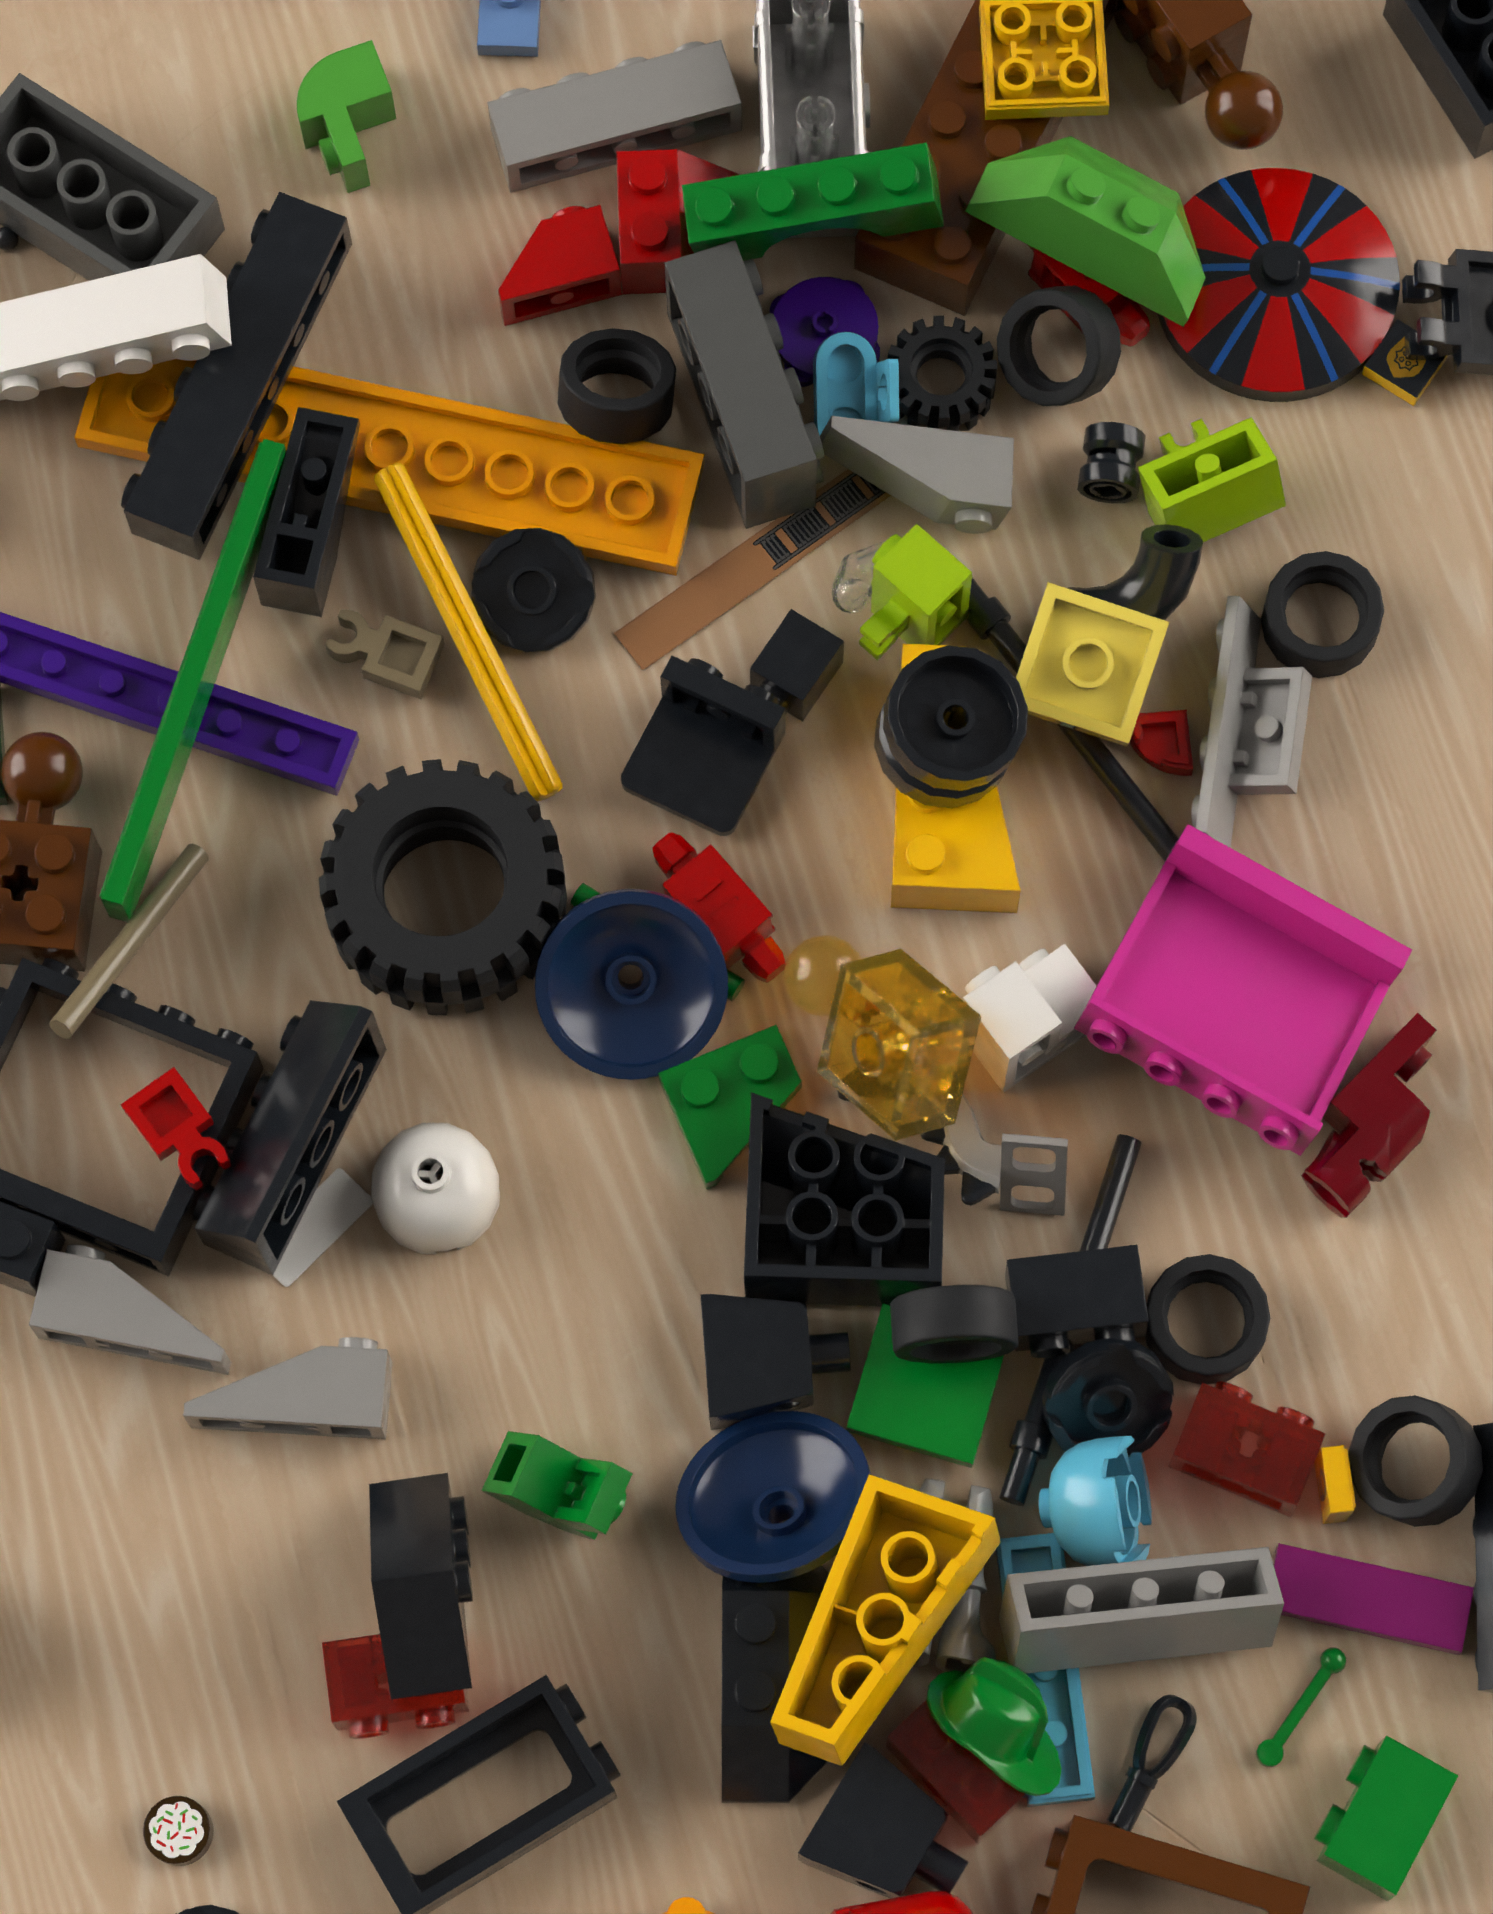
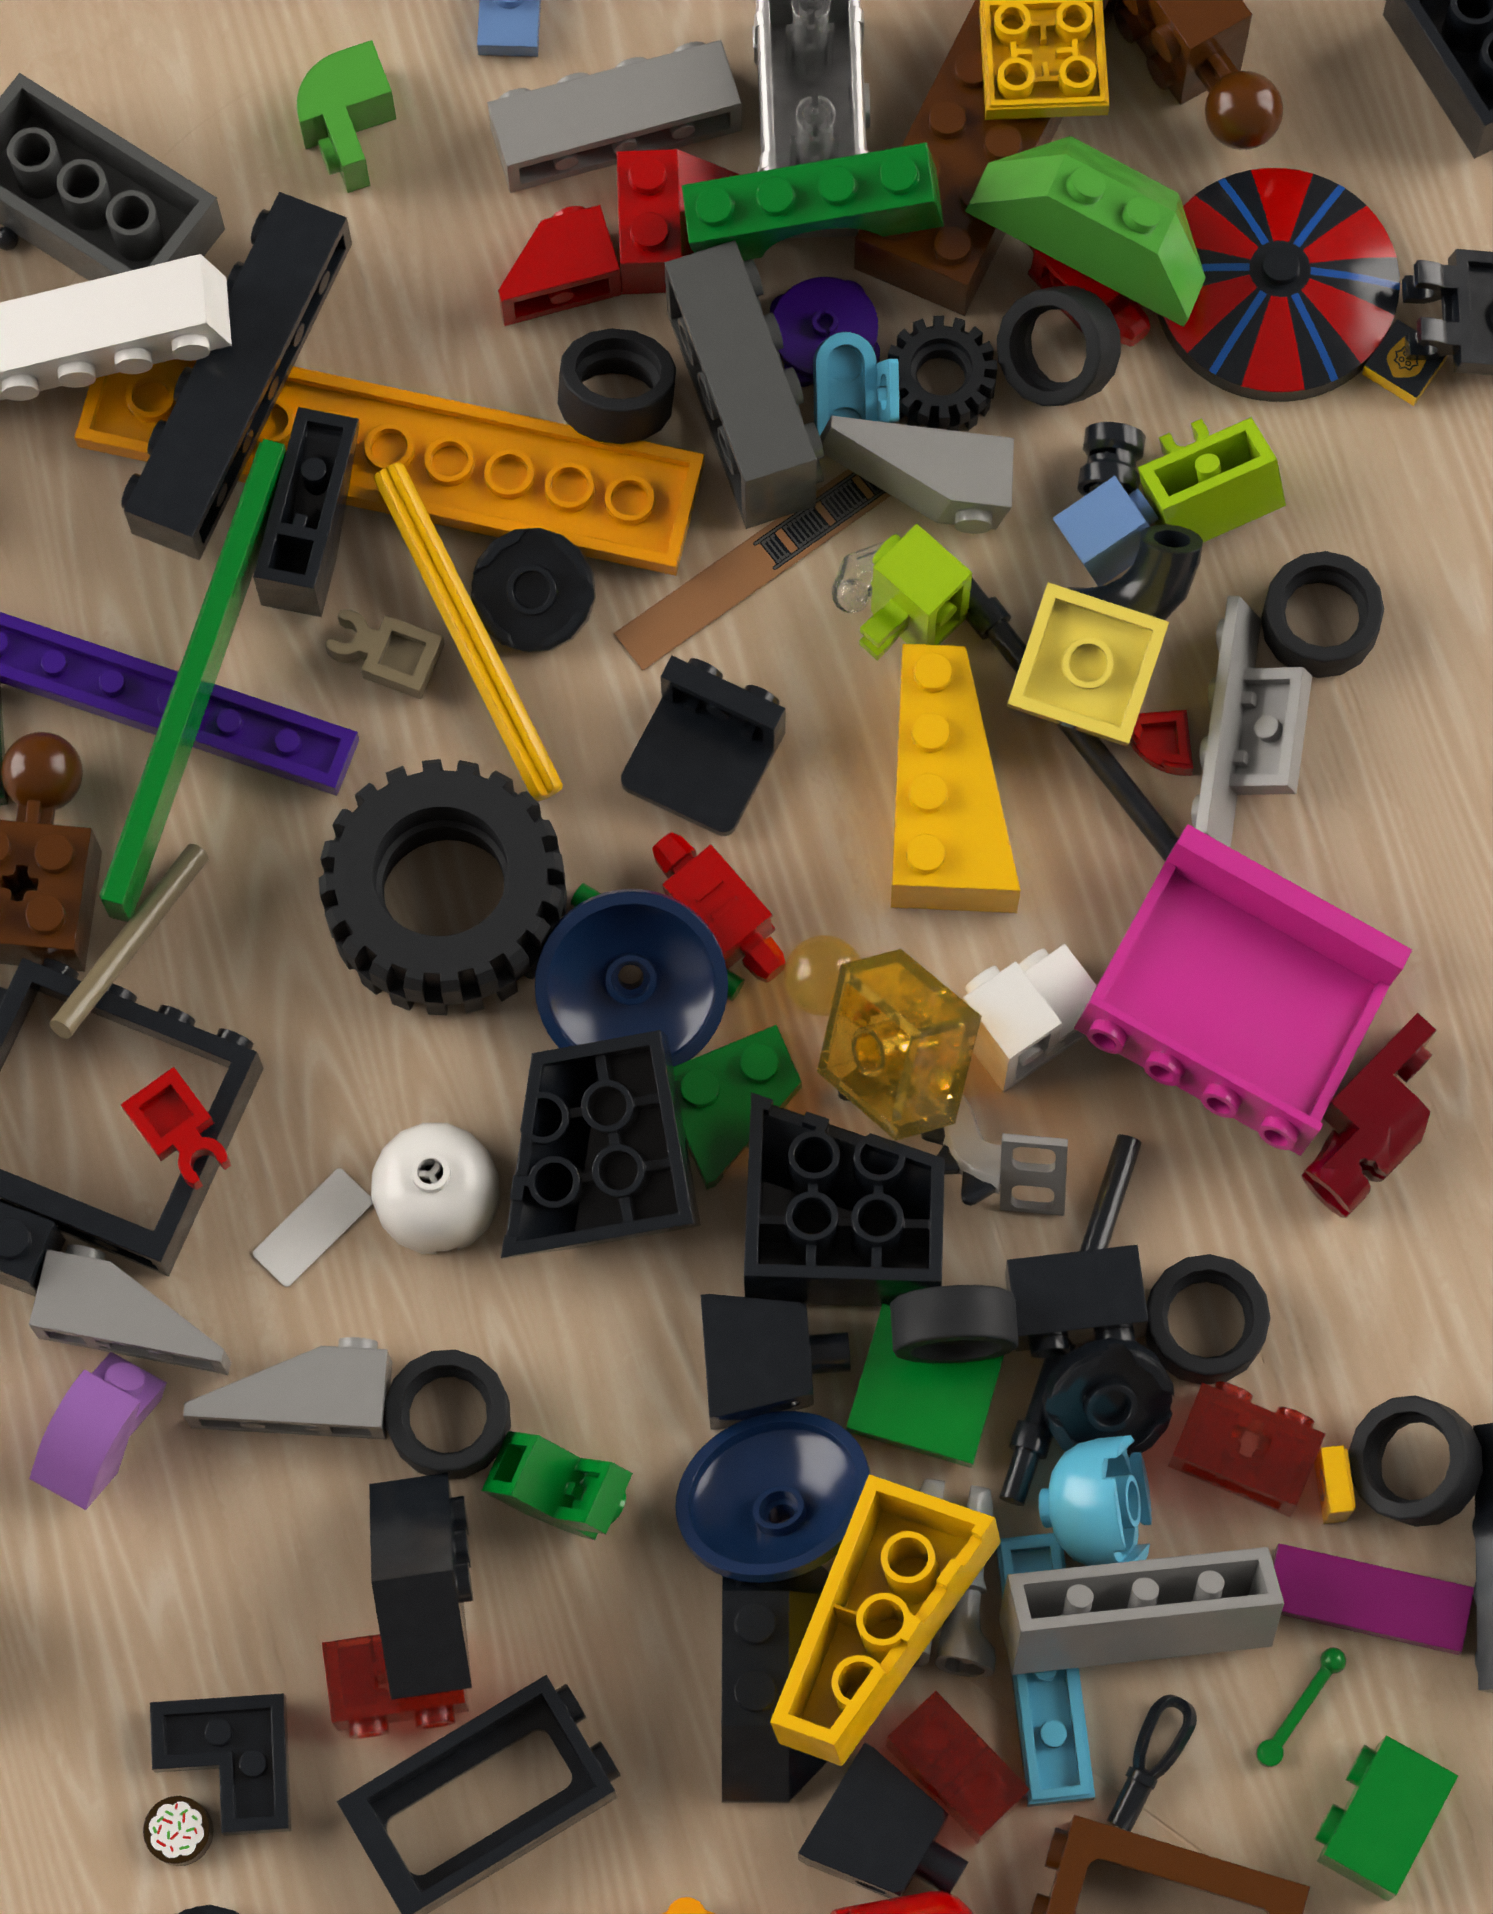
(93, 1428): none -> medium lavender brick
(240, 1738): none -> black plate
(291, 1133): black slope -> none
(443, 1365): none -> black tyre
(600, 1148): none -> black wedge
(798, 663): black brick -> none
(984, 731): black wheel -> none
(999, 1719): green piece -> none
(1106, 528): none -> medium blue brick

